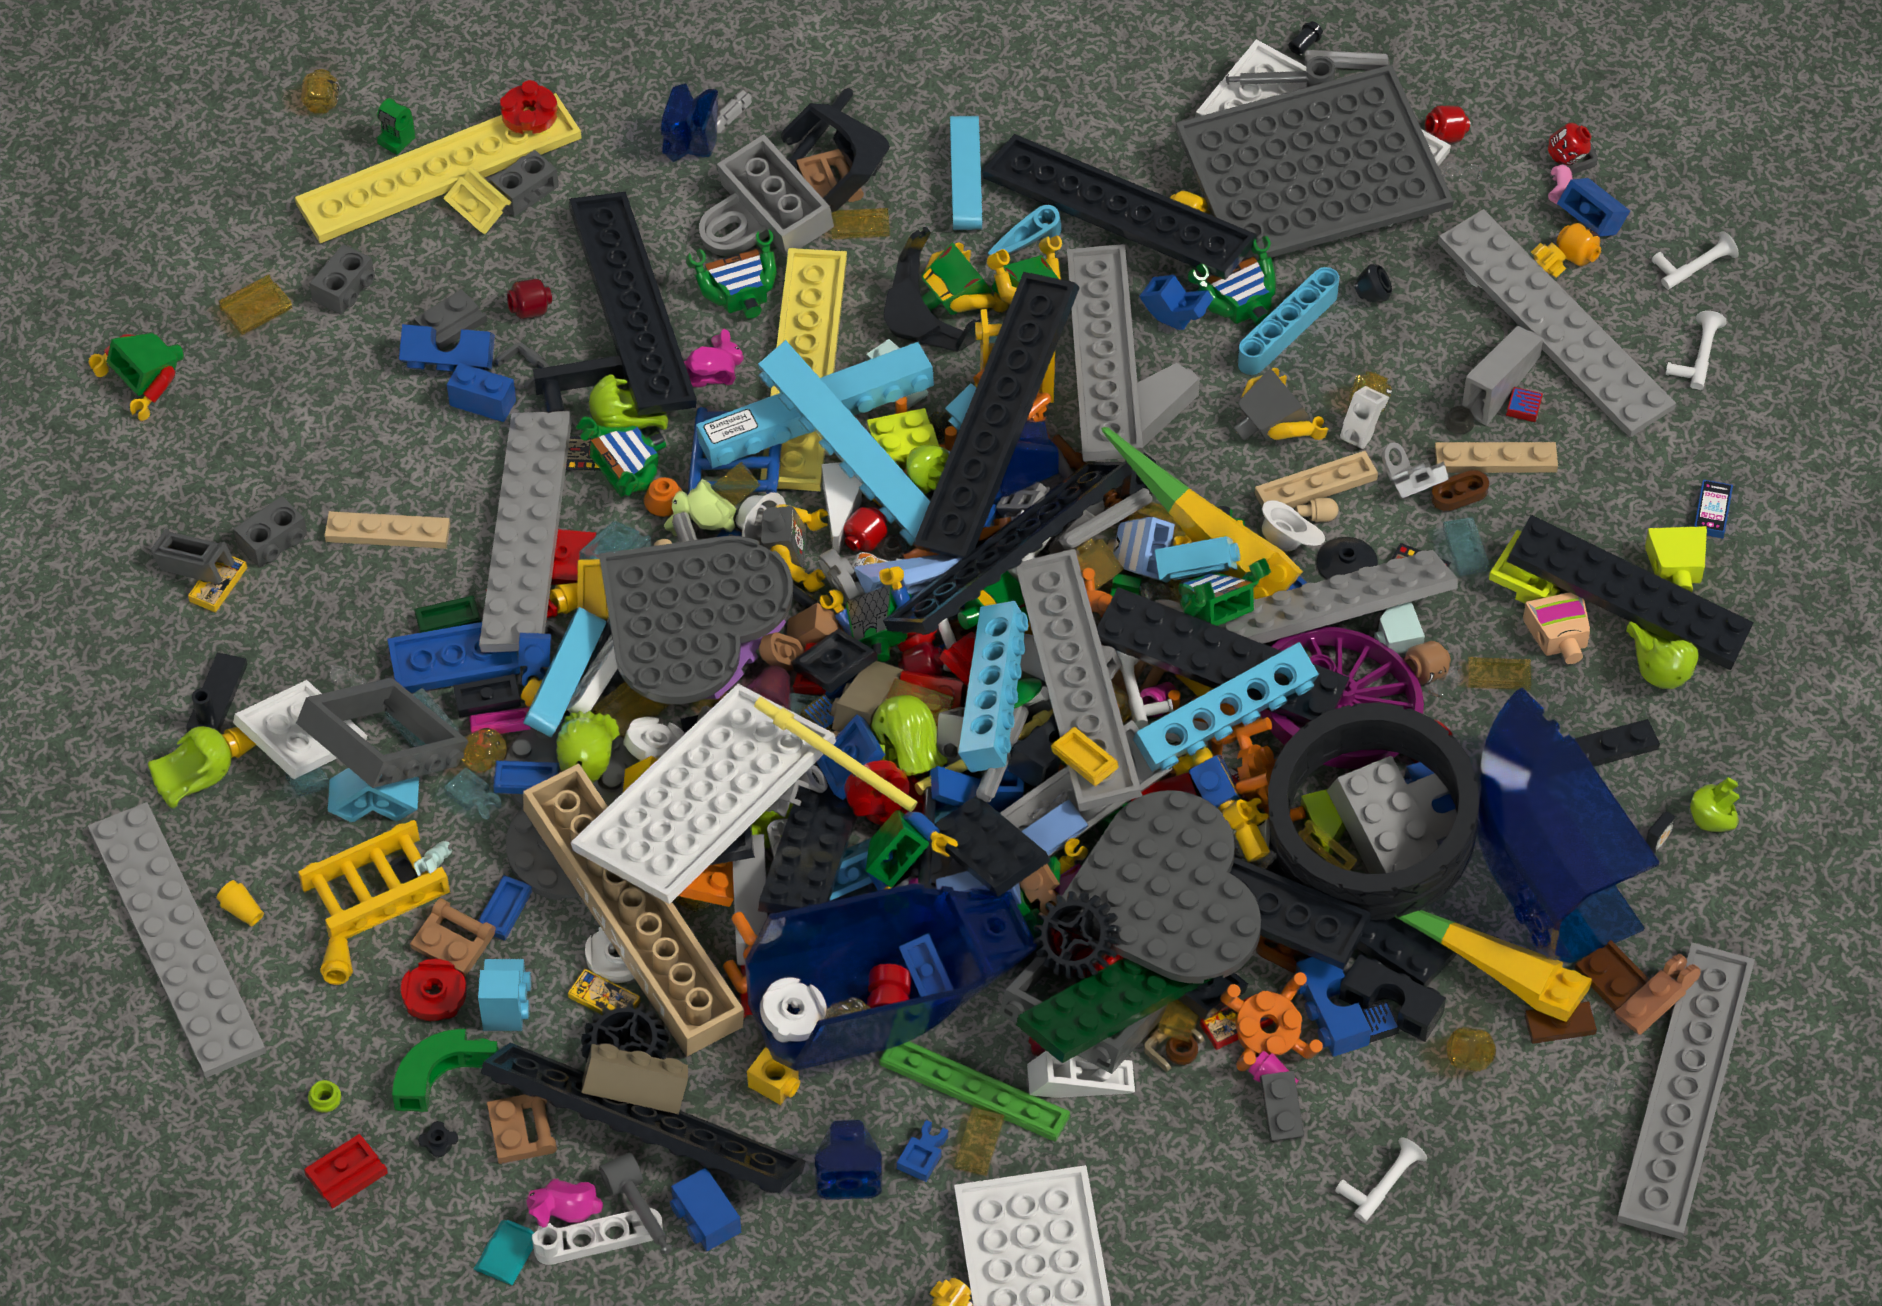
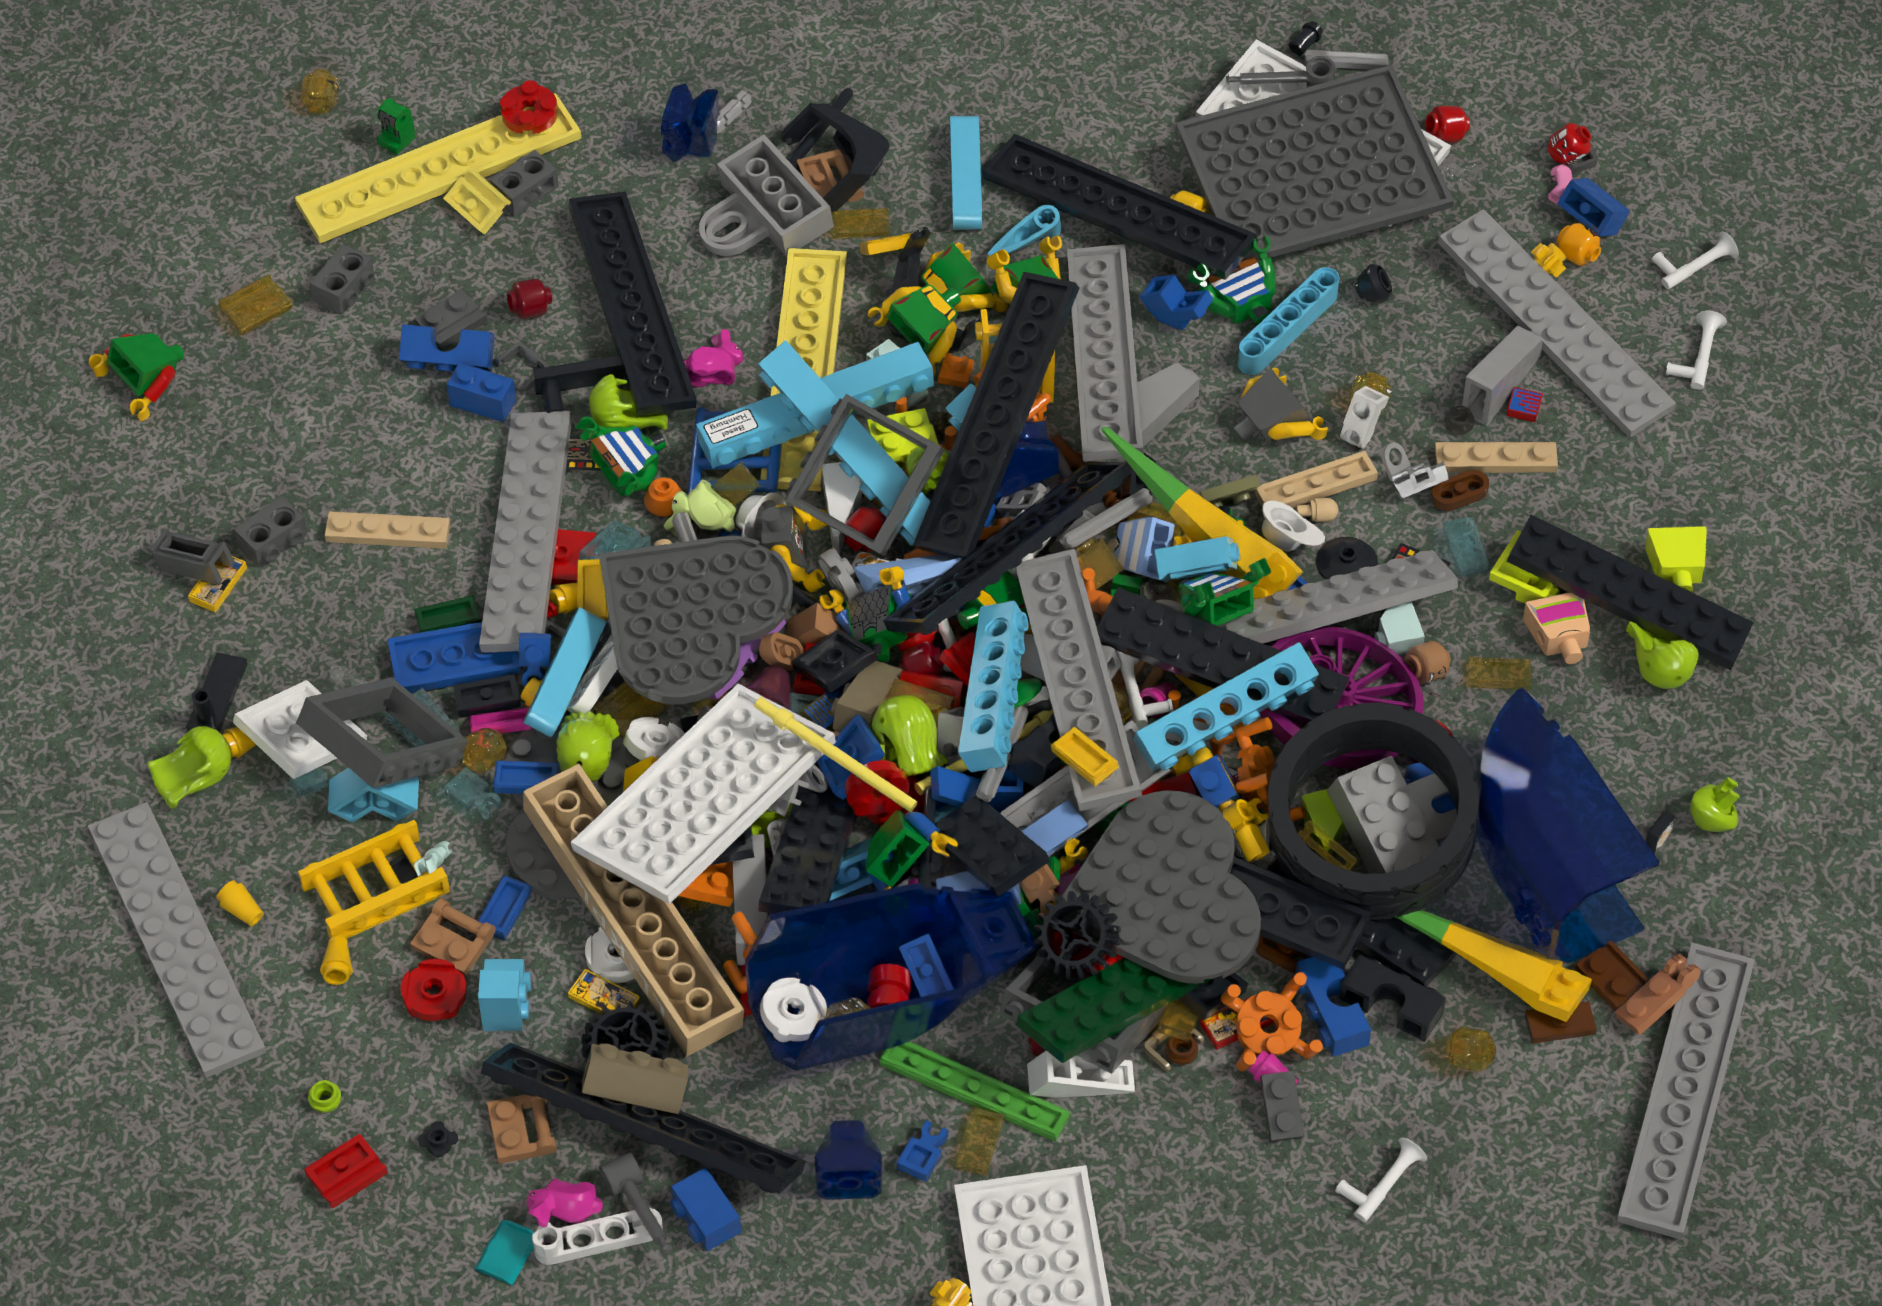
(431, 1060): green arch -> none
(738, 280): torso -> none
(776, 1090): yellow brick -> none
(826, 438): none -> dark grey window
(884, 244): none -> yellow tile
(922, 317): none -> torso
(956, 371): none -> orange tile
(1237, 490): none -> olive plate
(1381, 1021): tile -> none
(1619, 743): black plate -> none
(1713, 507): tile -> none

